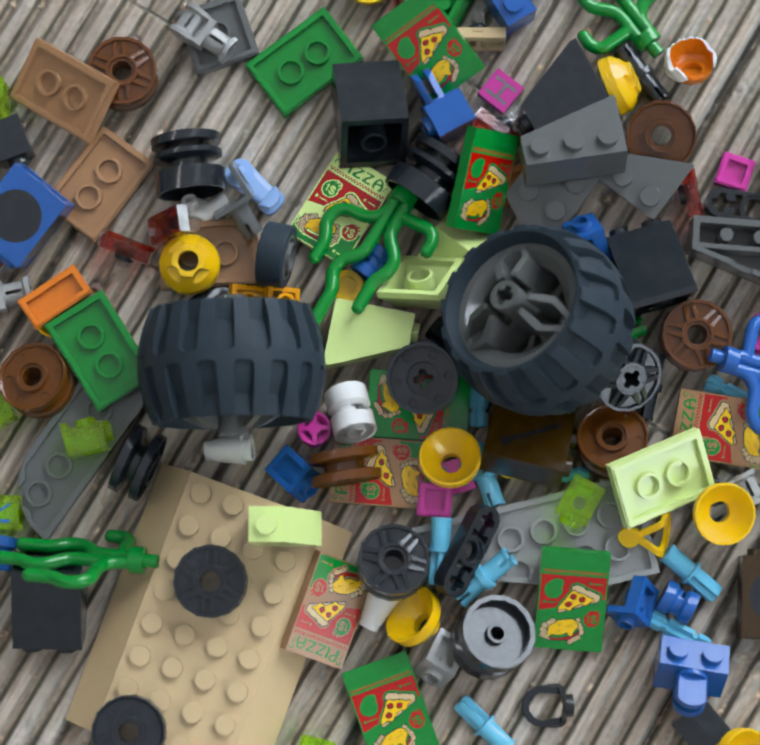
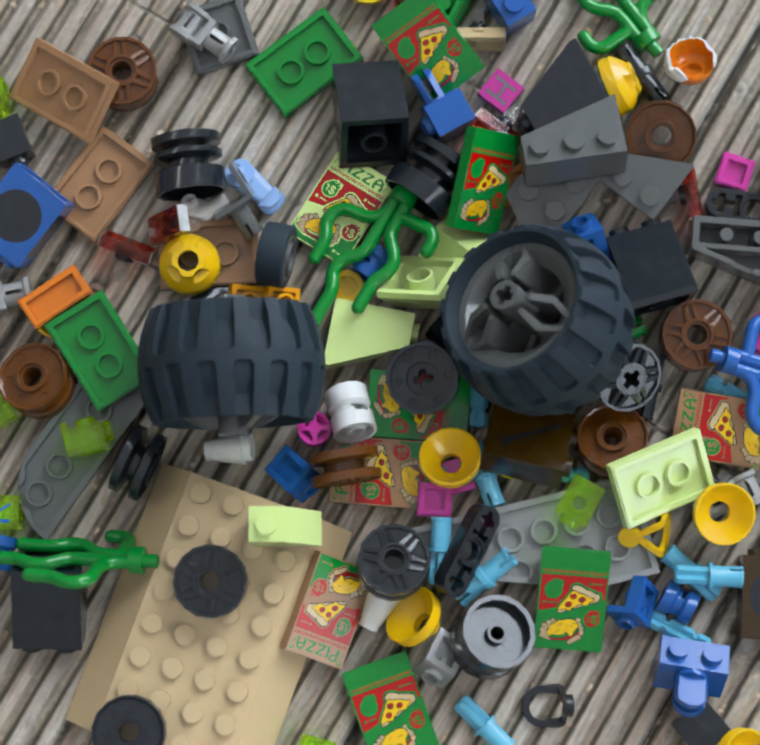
(710, 575): none -> medium azure axle

